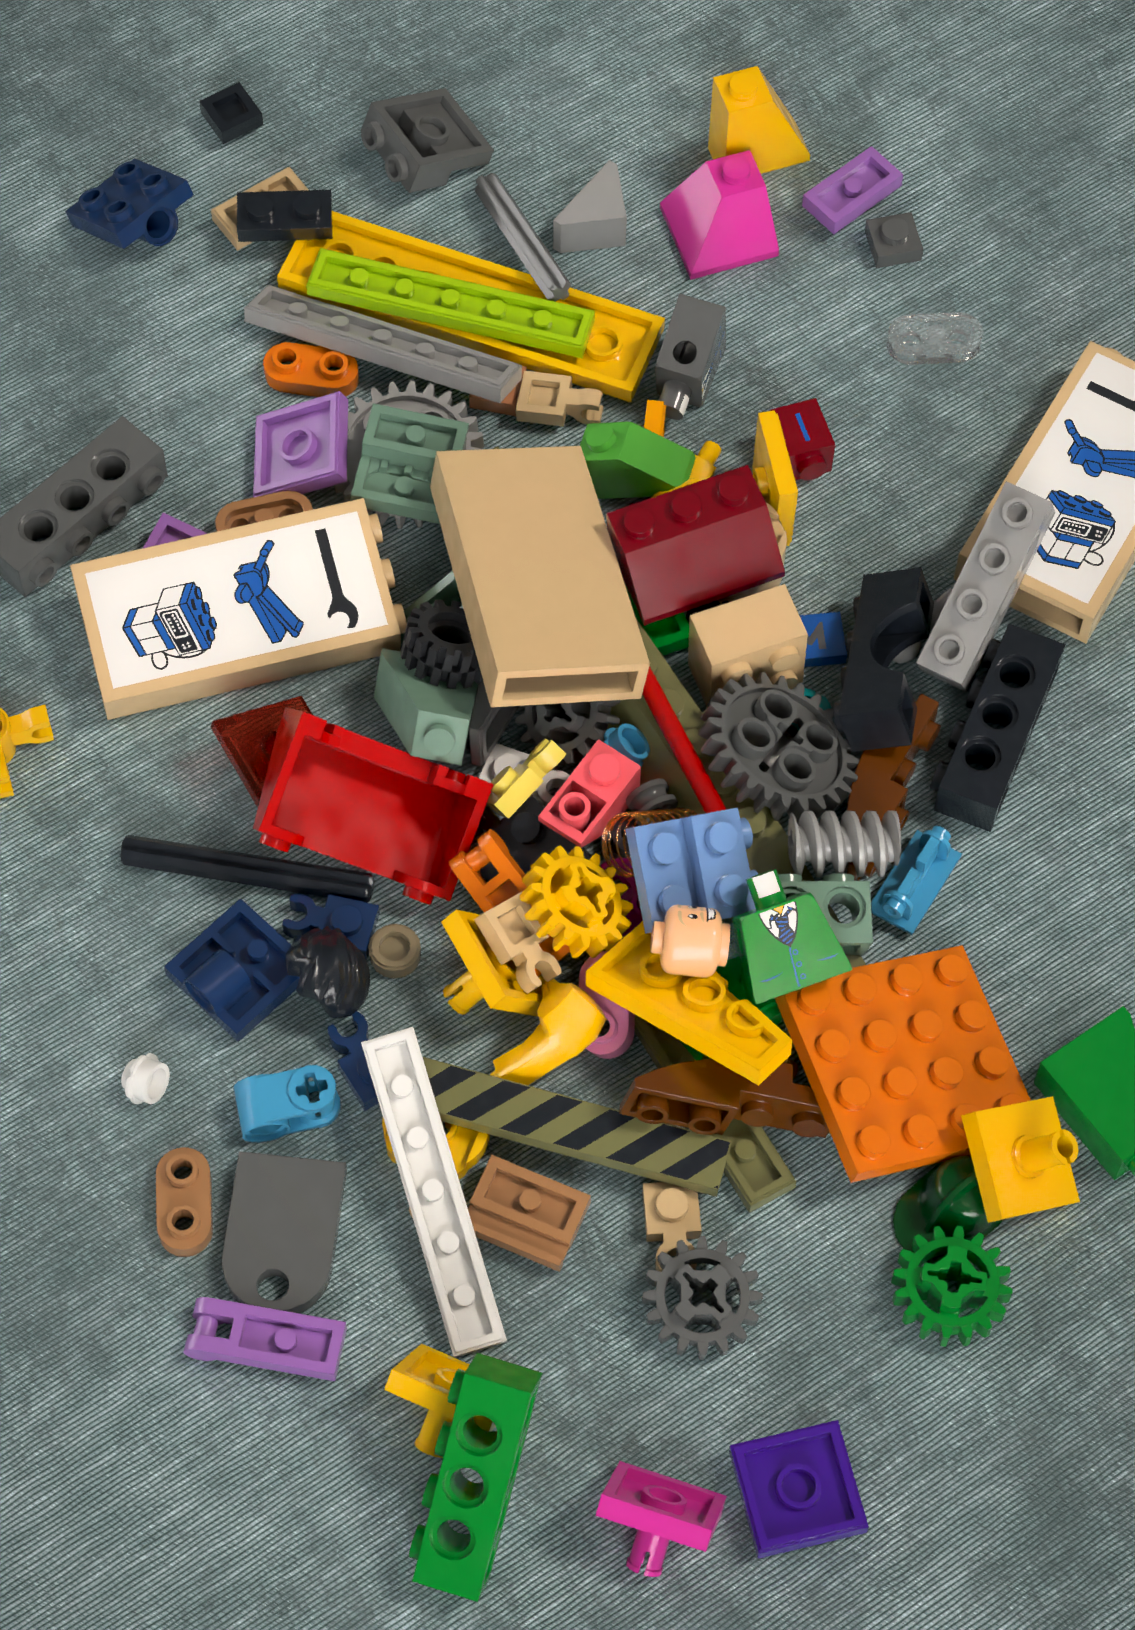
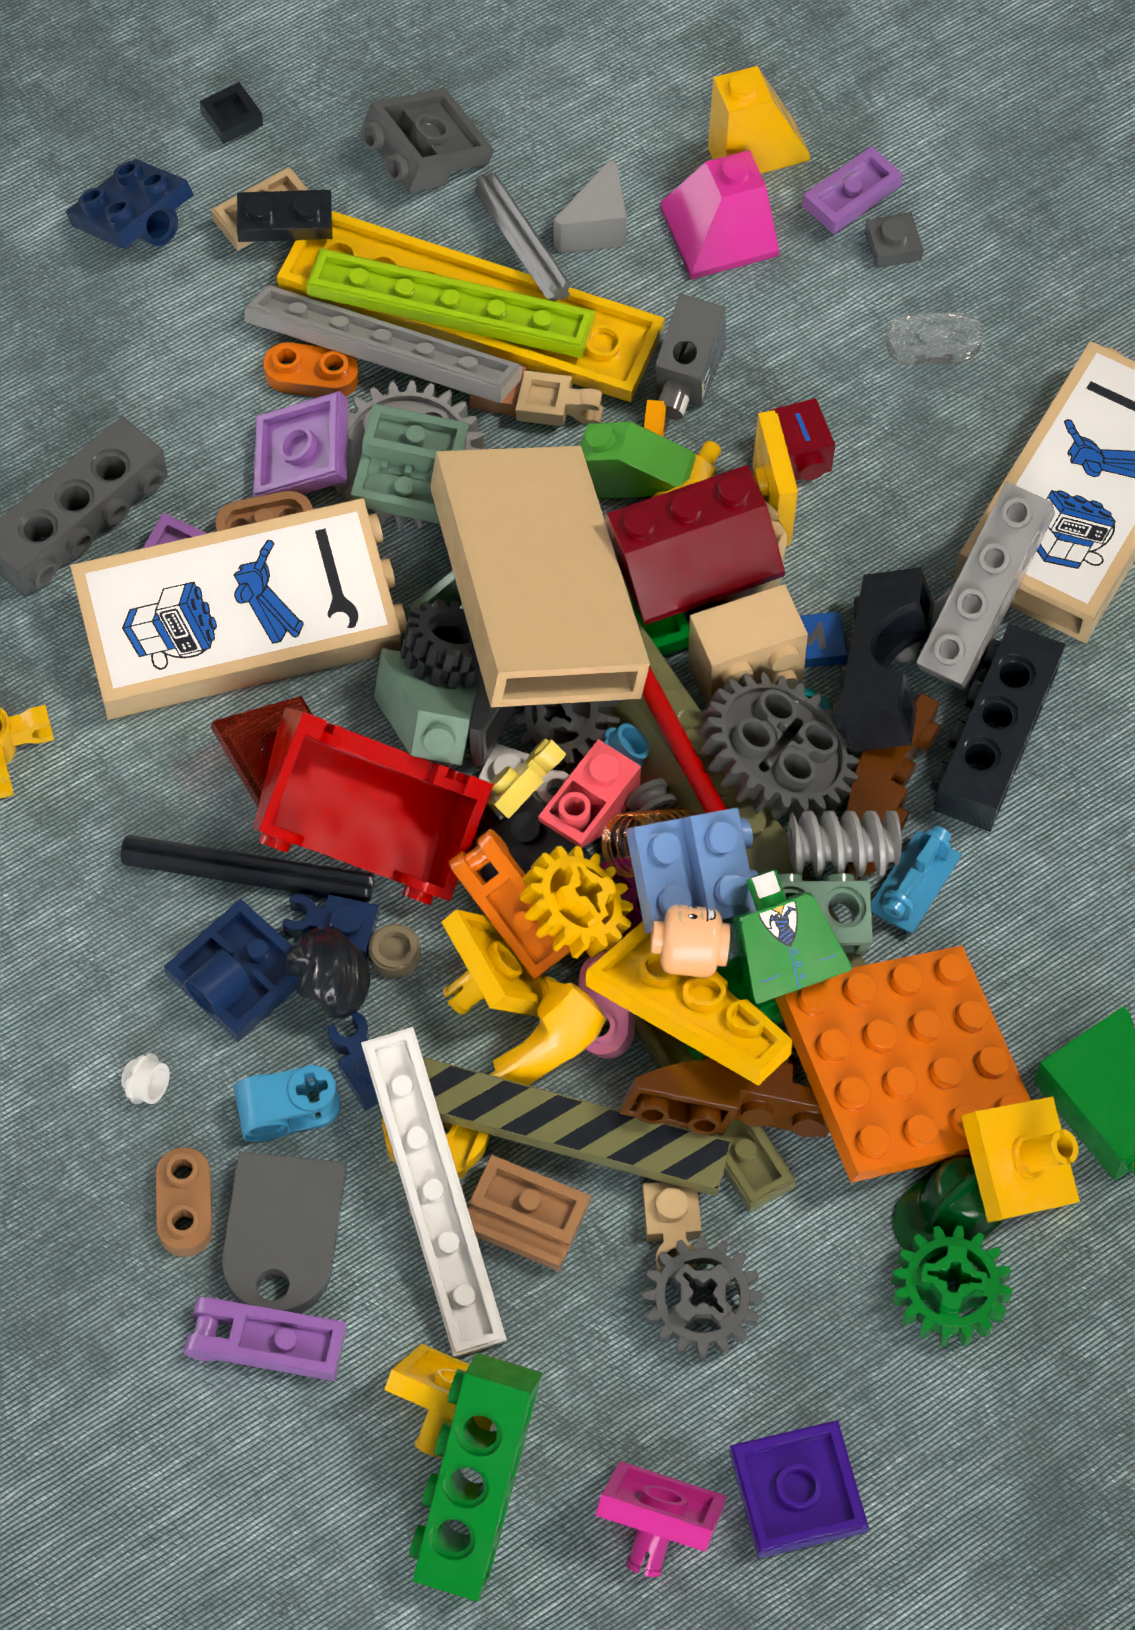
(516, 940): tan plate -> none

